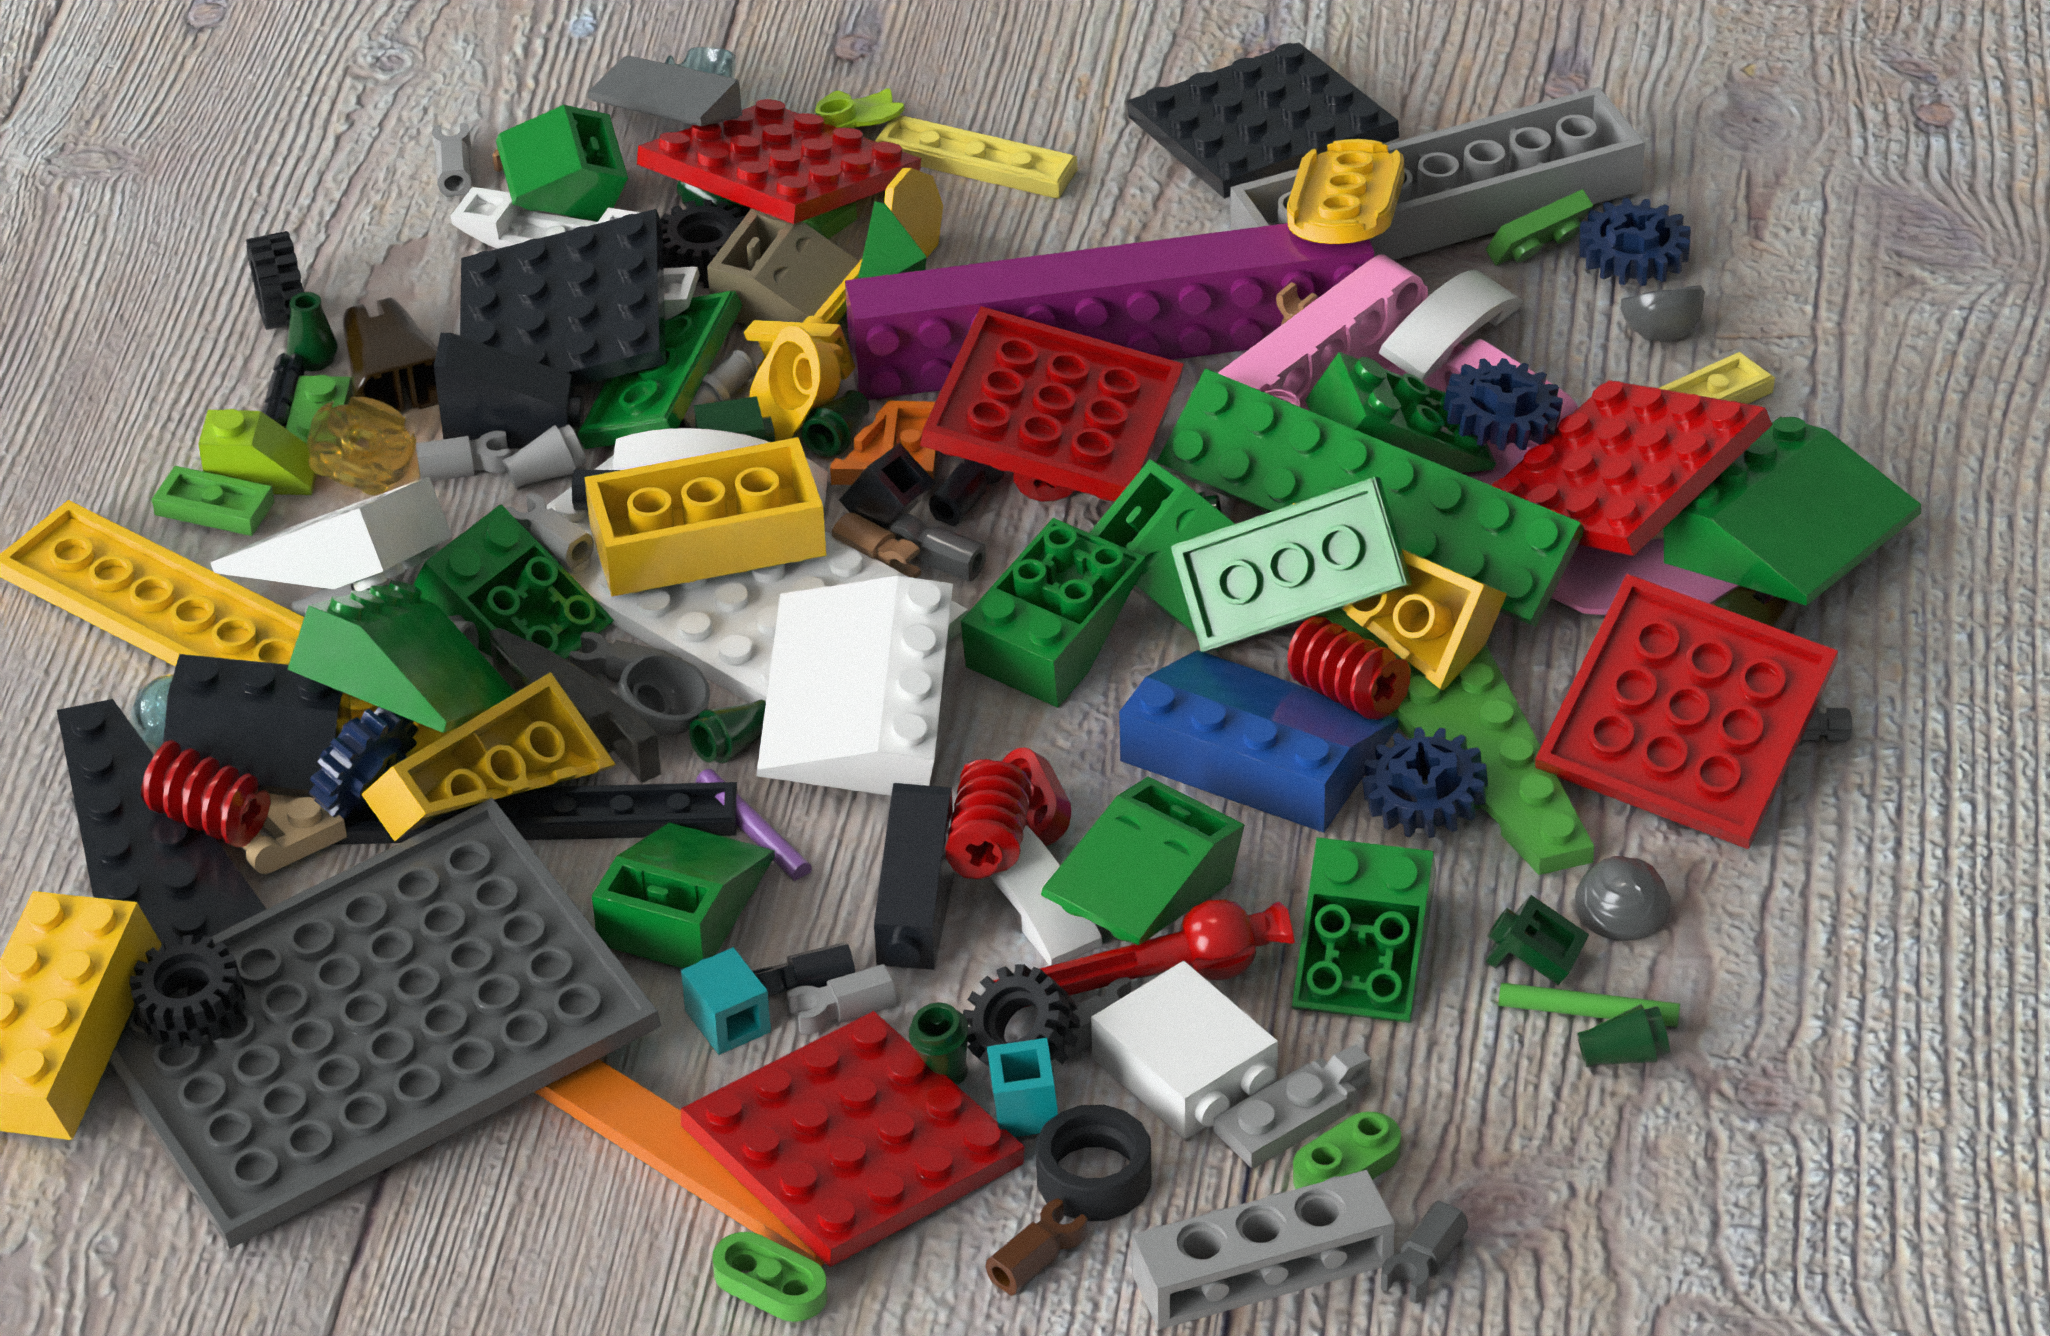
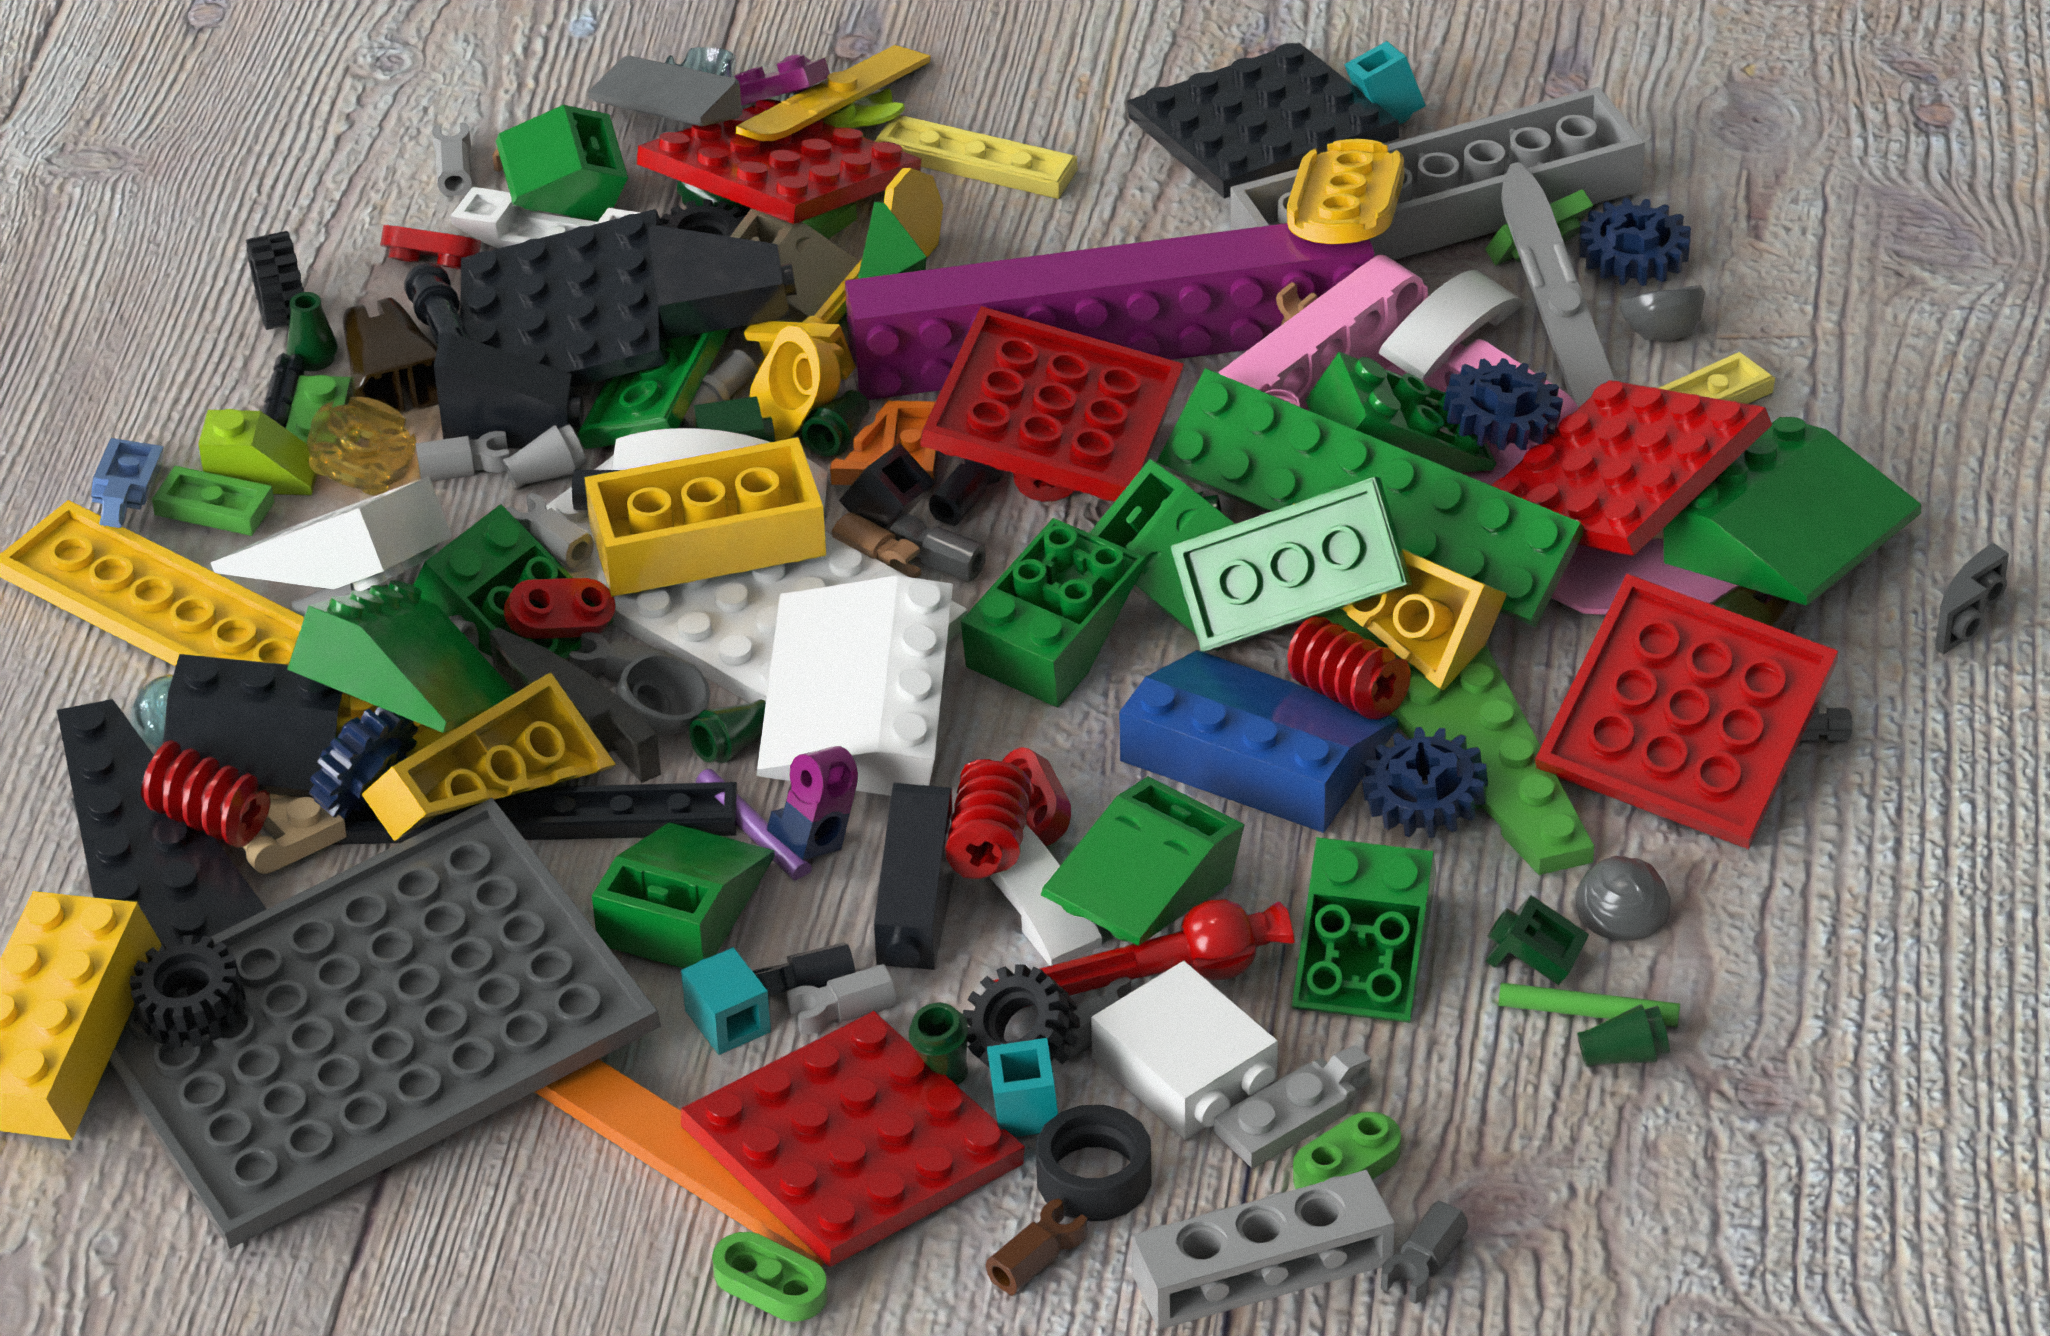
(125, 478): none -> medium blue hinge
(408, 244): none -> red plate
(434, 300): none -> black pin
(563, 611): none -> red plate
(717, 281): none -> black slope
(793, 75): none -> magenta plate
(817, 802): none -> leg
(832, 94): none -> yellow piece
(1388, 80): none -> teal brick
(1554, 284): none -> light grey piece
(1975, 586): none -> dark grey slope

